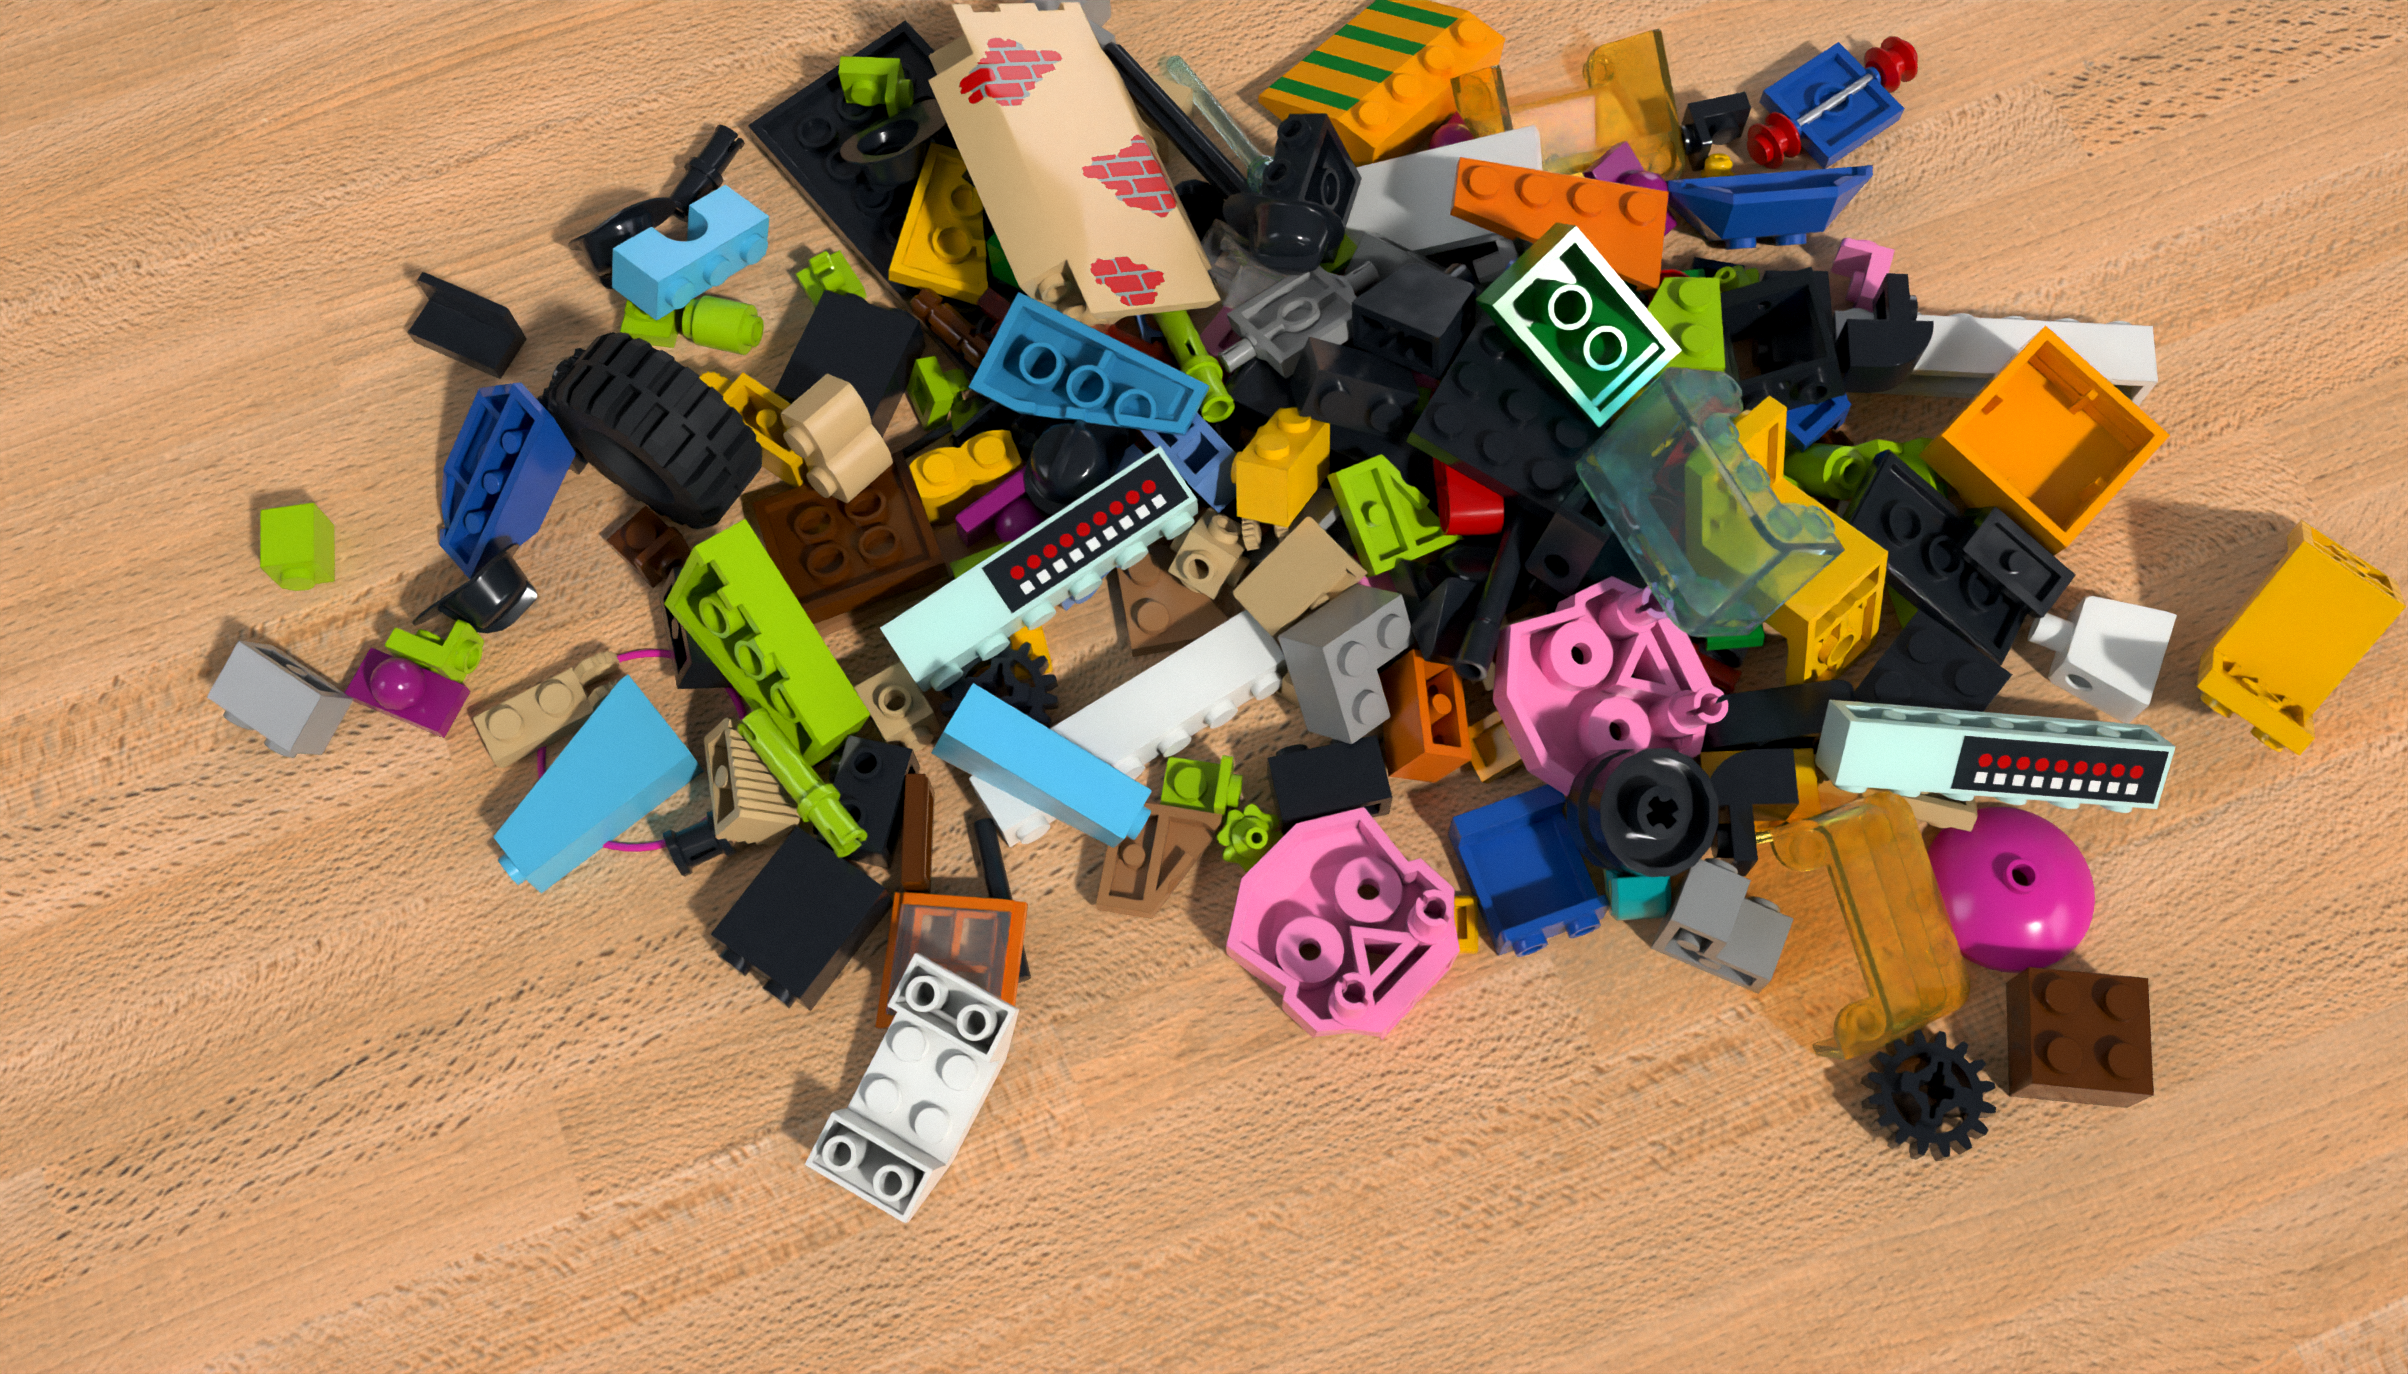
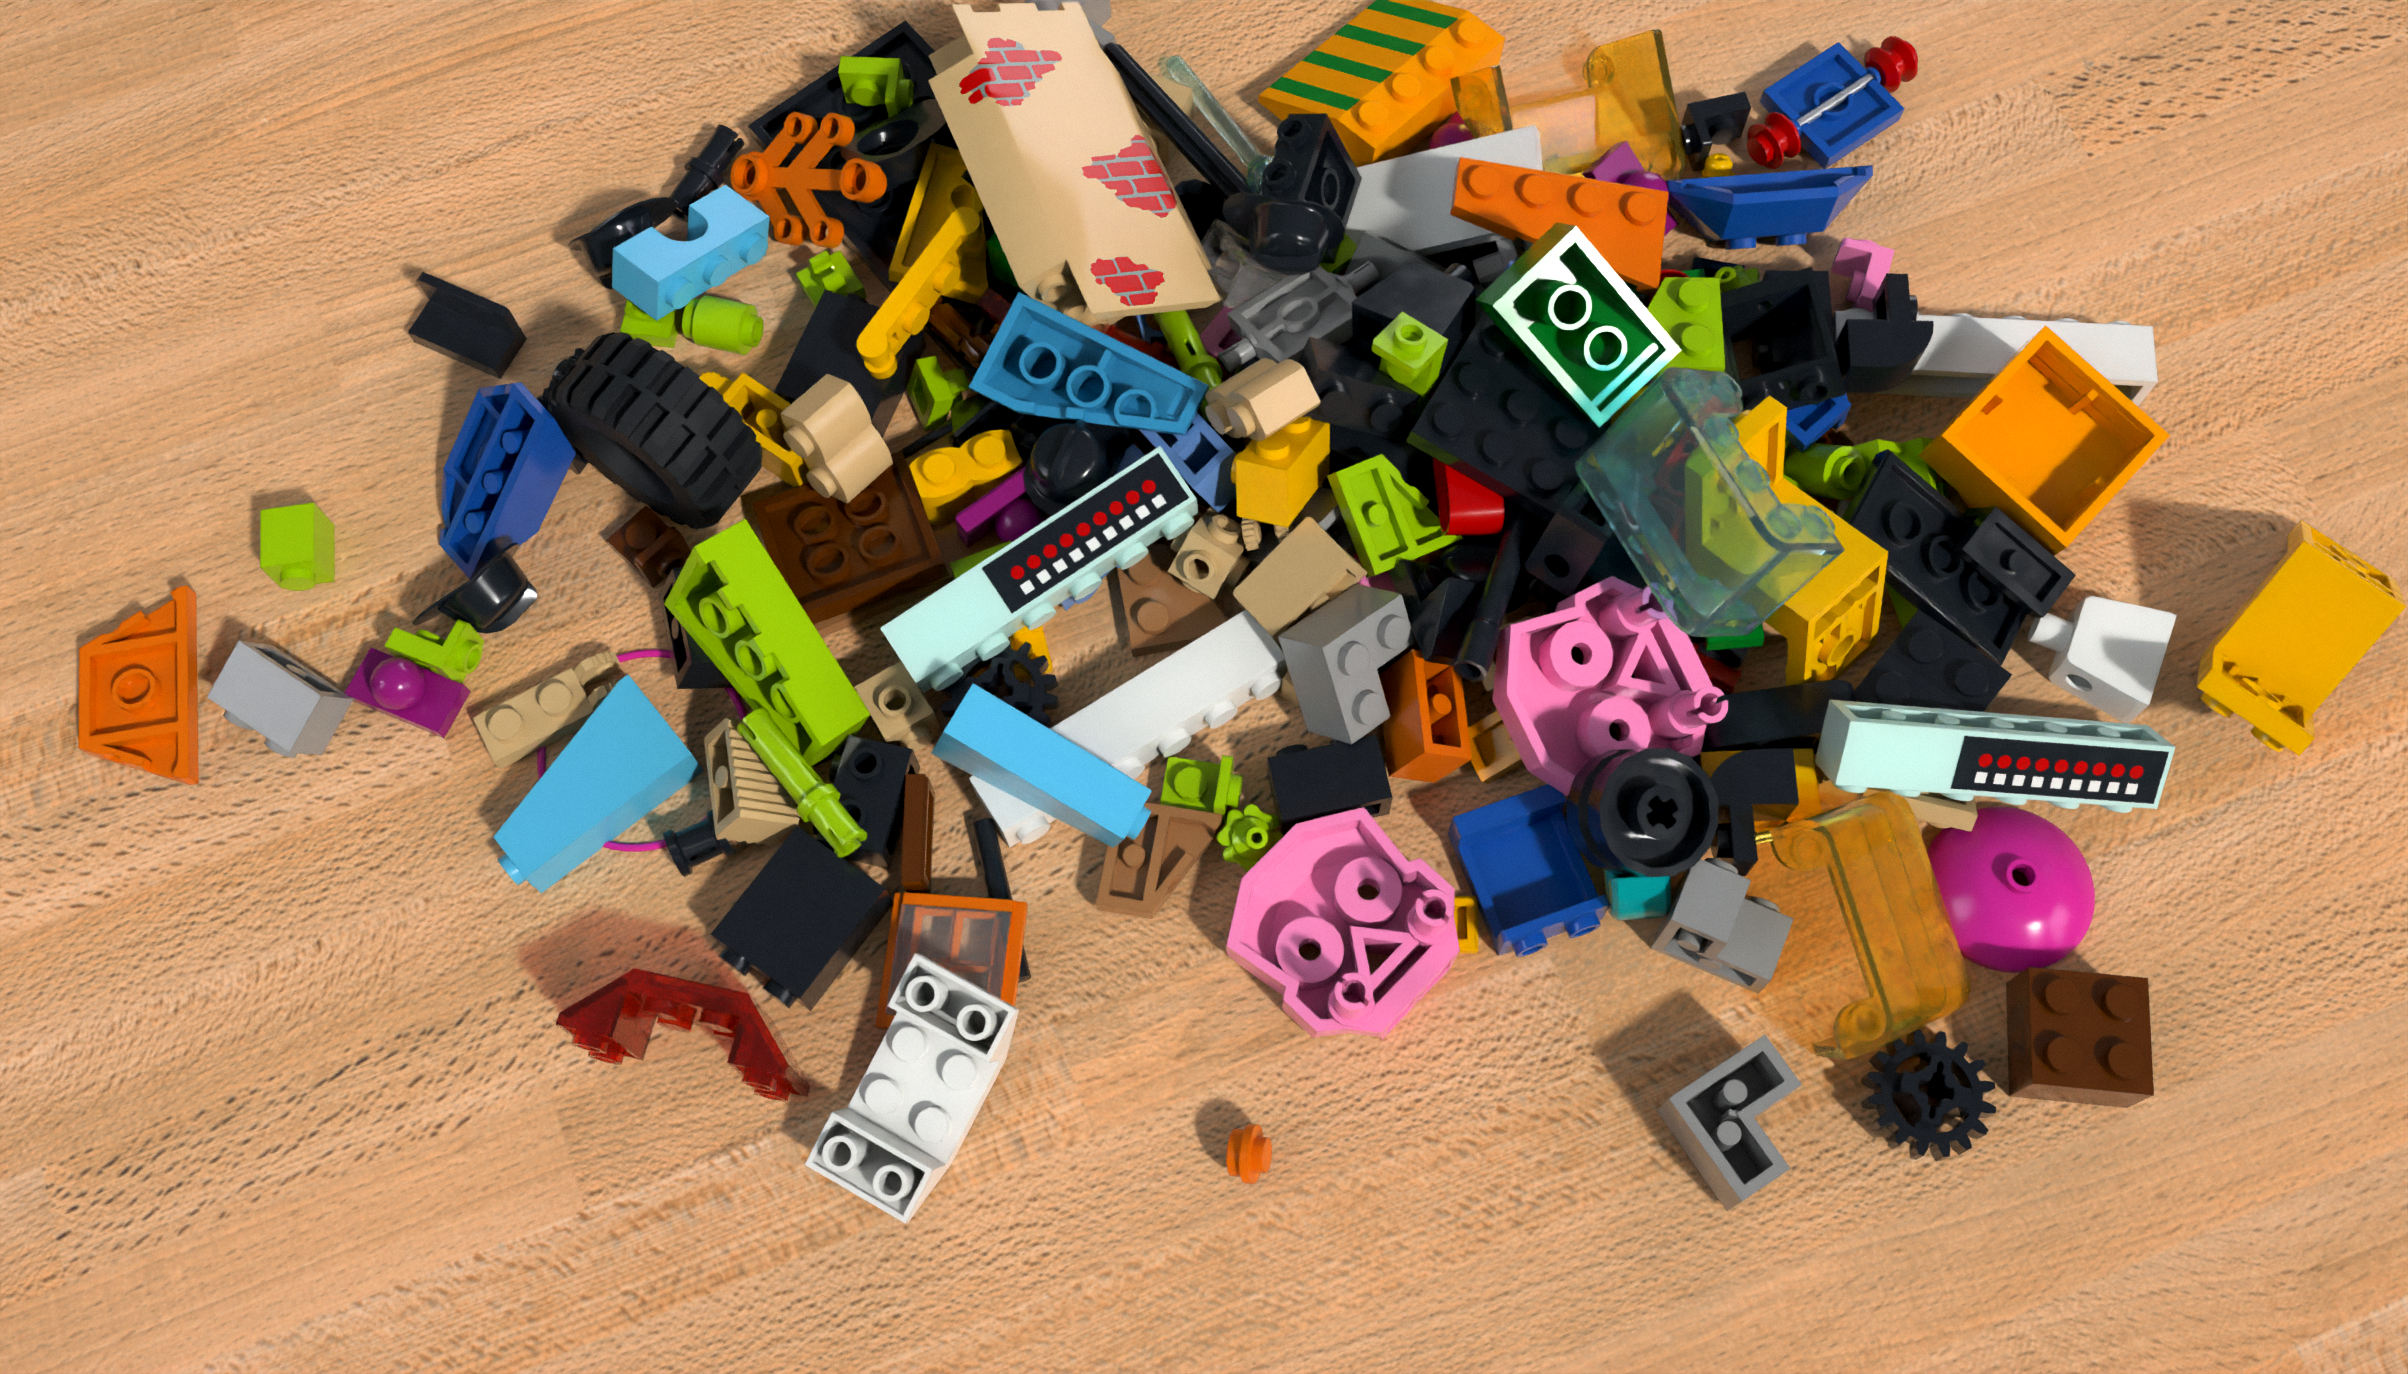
(144, 692): none -> orange wing
(622, 1016): none -> clear red slope
(758, 175): none -> orange plant
(910, 302): none -> yellow plate
(1248, 1153): none -> orange plate
(1261, 399): none -> tan brick
(1410, 353): none -> lime bracket
(1719, 1126): none -> light grey brick

